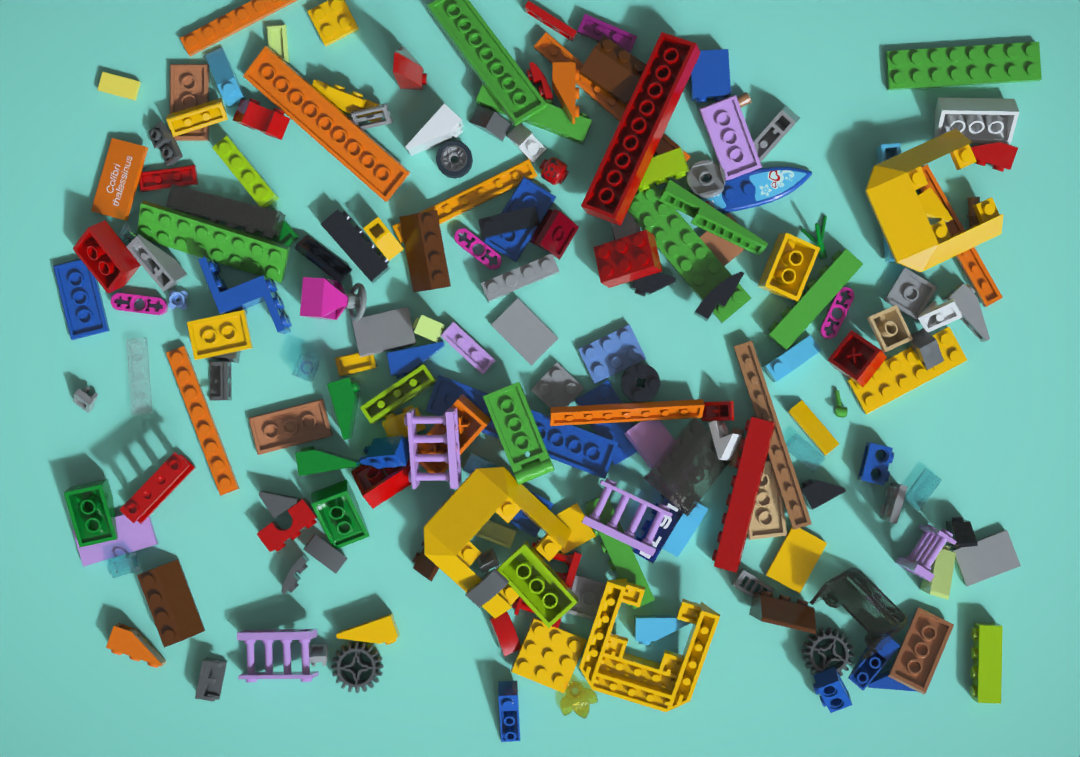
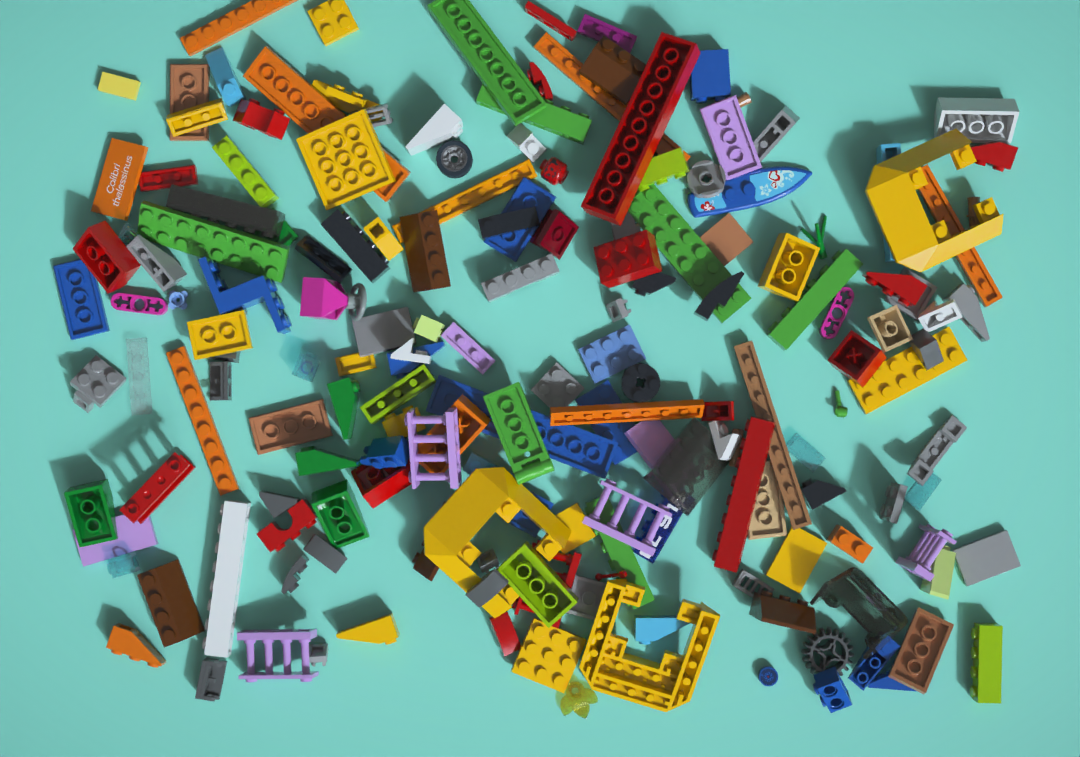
(98, 381): none -> light grey plate
(164, 140): dark grey slope -> none
(227, 578): none -> white brick
(278, 41): yellowish green tile -> none
(345, 159): none -> yellow plate
(349, 666): dark grey gear -> none
(405, 353): none -> white slope
(408, 70): red wedge -> none
(463, 244): dark pink beam -> none
(491, 123): dark grey slope -> none
(497, 533): yellowish green tile -> none
(509, 711): blue slope -> none
(524, 331): light grey tile -> none
(564, 85): orange slope -> none
(617, 309): none -> light grey tile
(622, 574): none -> red hinge
(684, 530): medium azure slope -> none
(710, 218): bright green slope -> none
(768, 676): none -> tile
(791, 358): medium azure slope -> none
(813, 428): yellow slope -> none
(849, 543): none -> orange brick
(870, 462): blue brick -> none
(903, 287): none -> red slope
(933, 207): yellow slope -> none
(935, 449): none -> light grey slope
(962, 532): black slope -> none
(963, 66): bright green plate -> none

